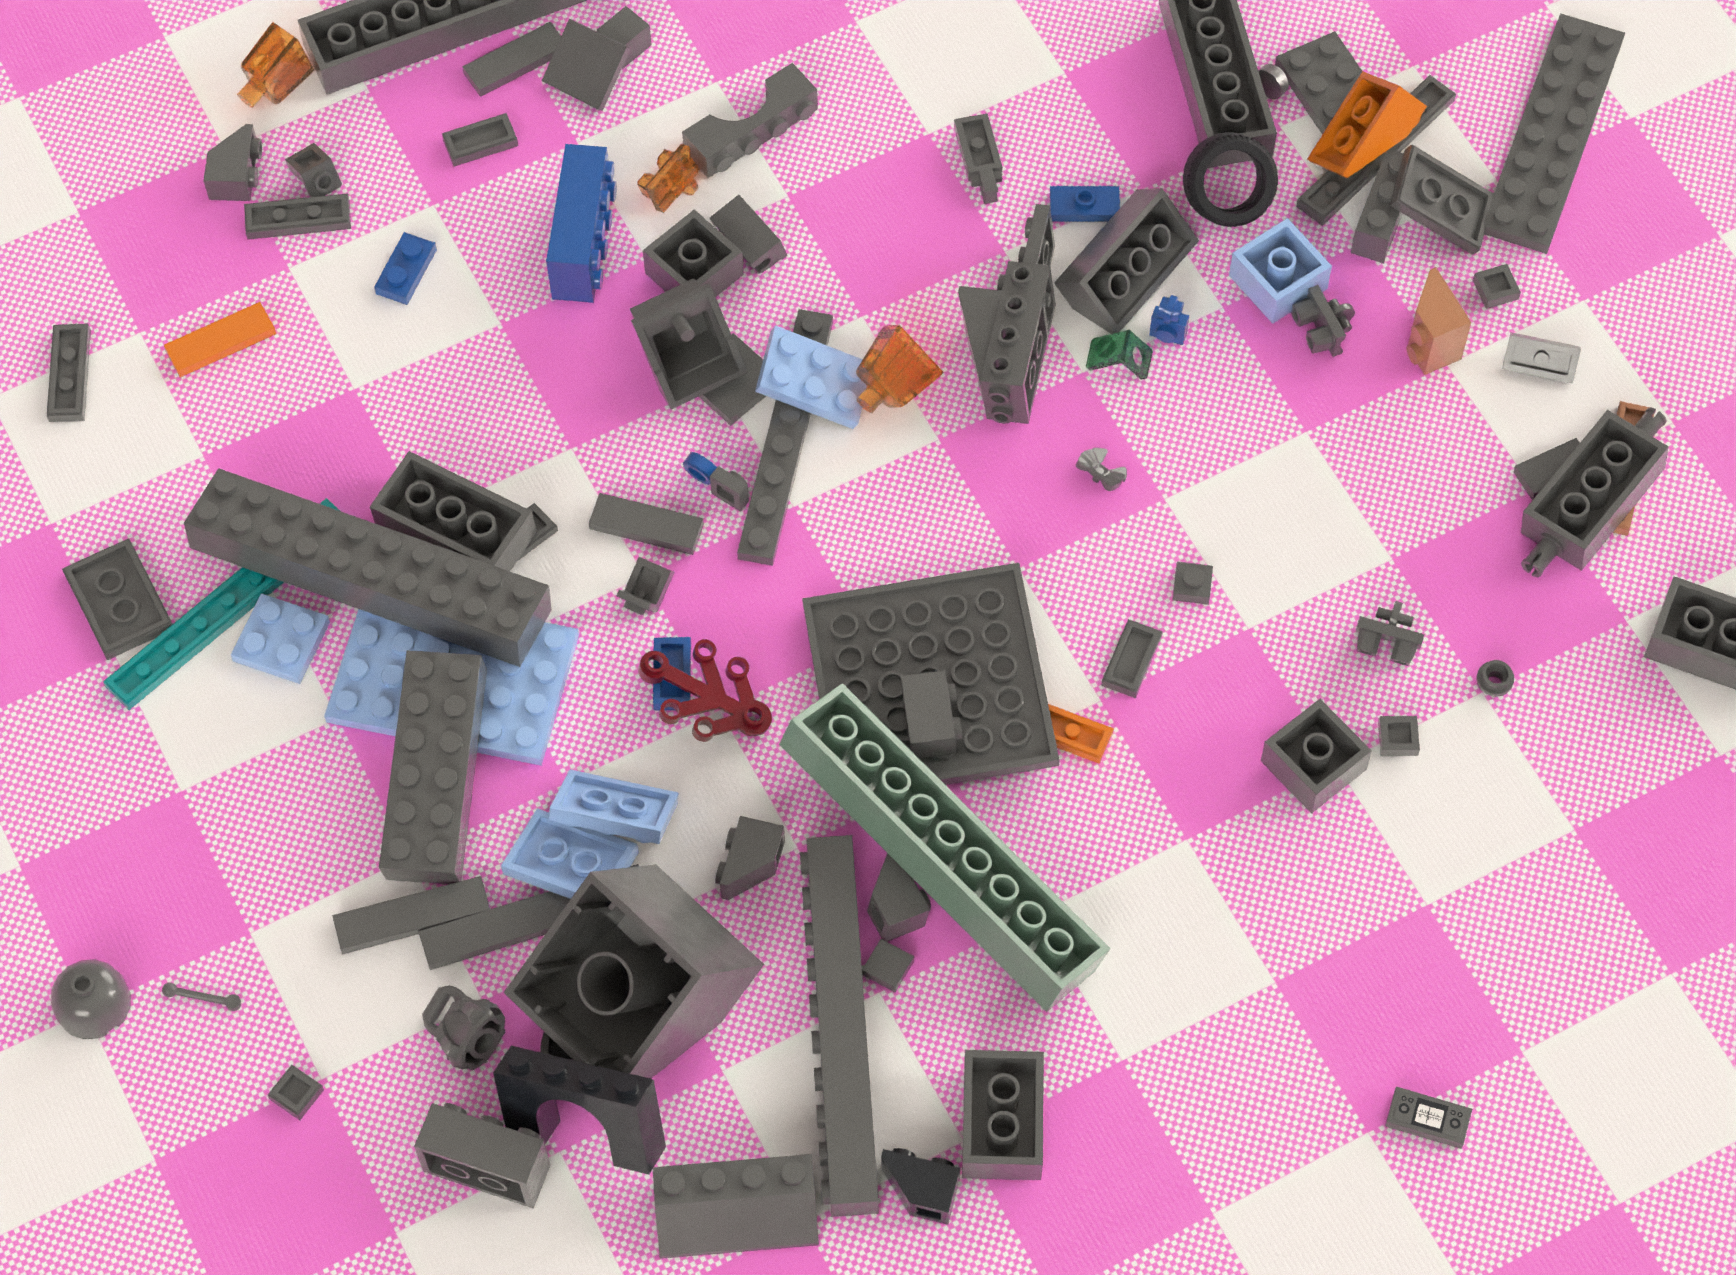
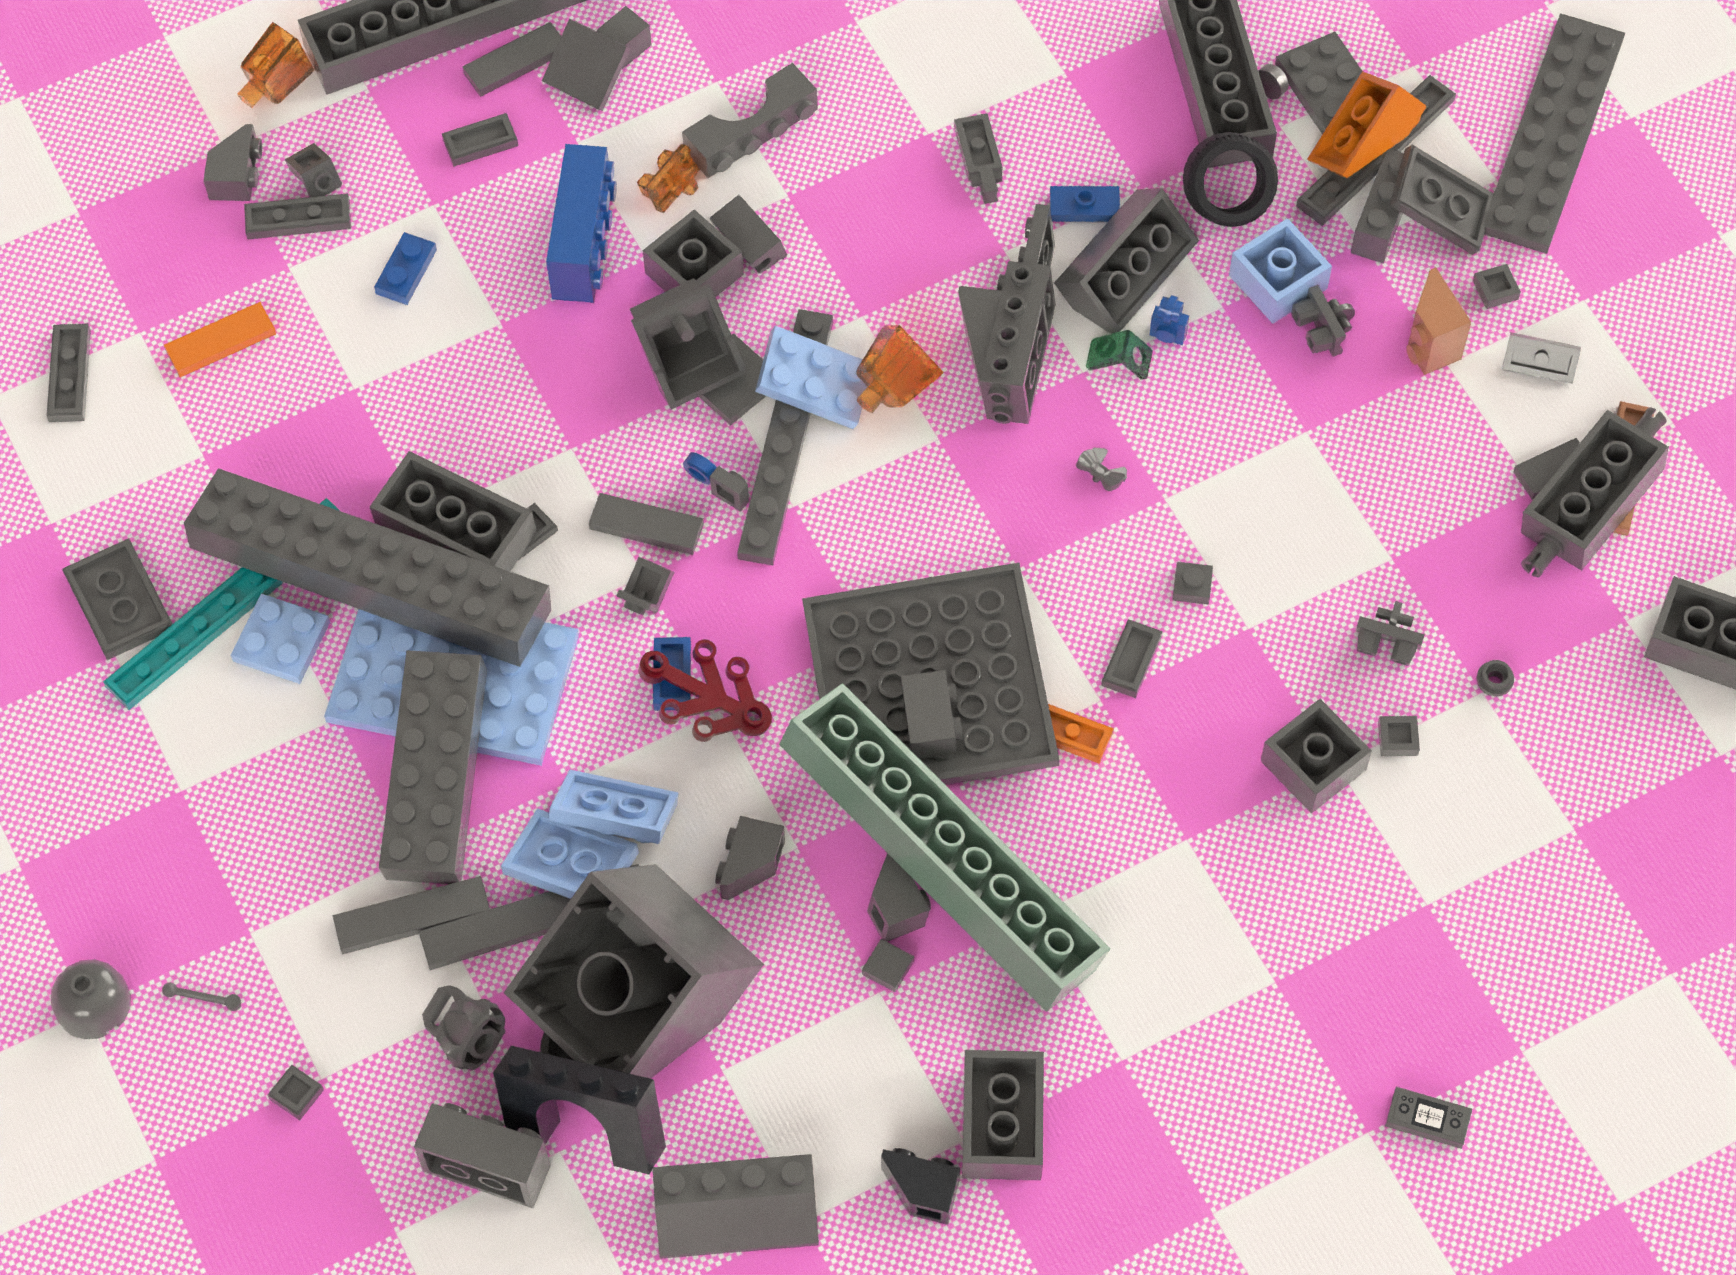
(842, 1027): dark grey brick -> none

